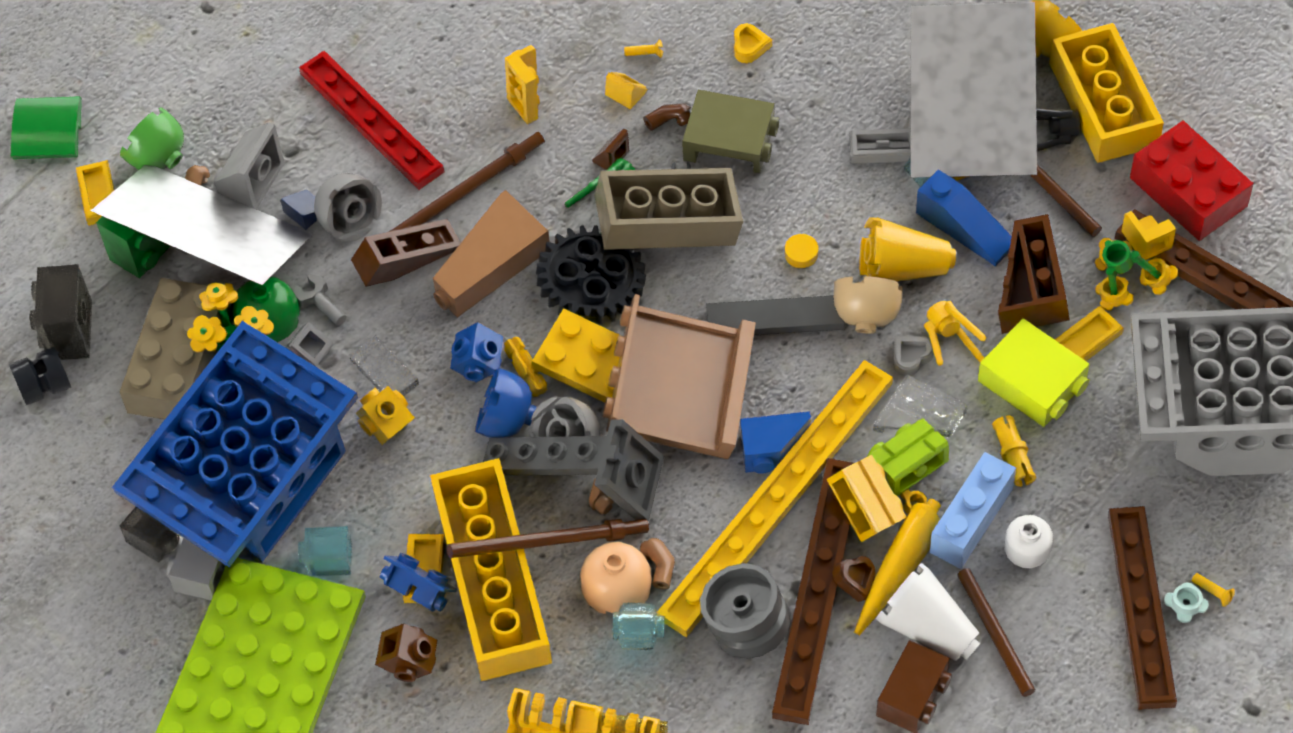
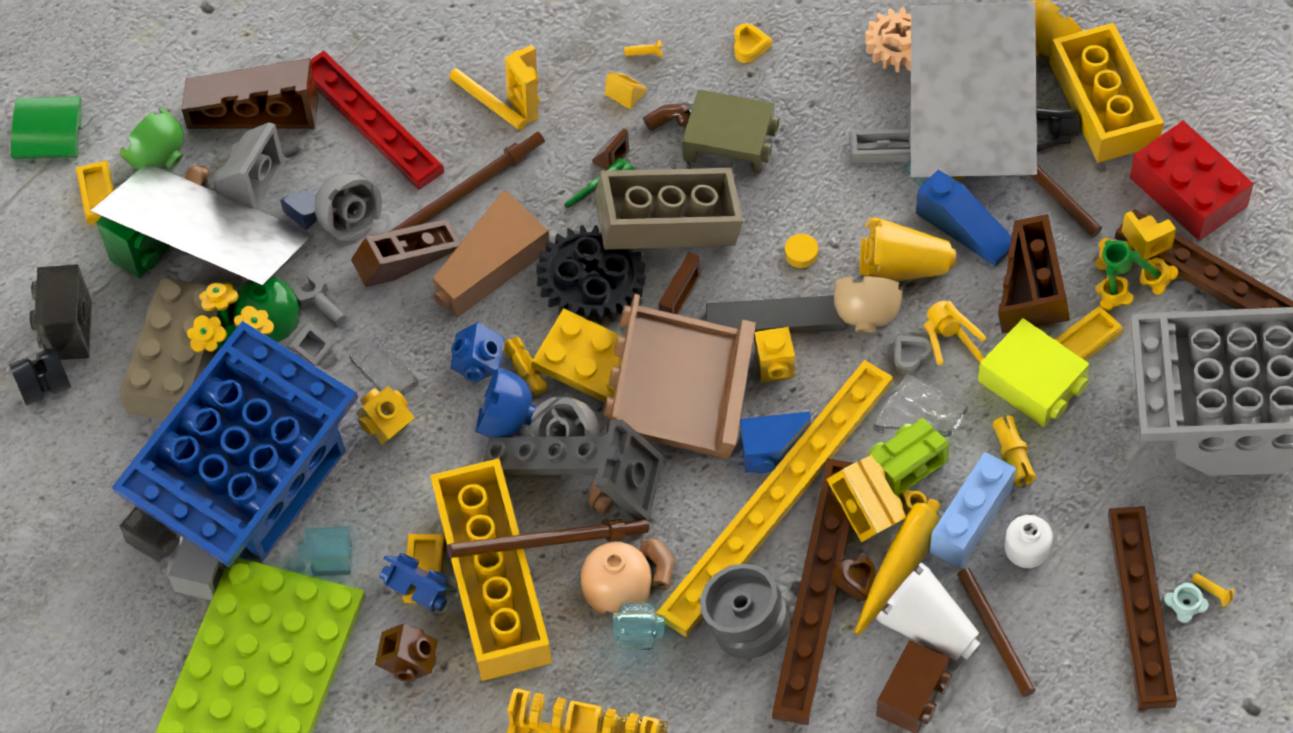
(252, 97): none -> reddish brown wedge
(488, 99): none -> yellow bar
(681, 285): none -> reddish brown tile
(774, 354): none -> yellow brick
(890, 39): none -> light nougat gear

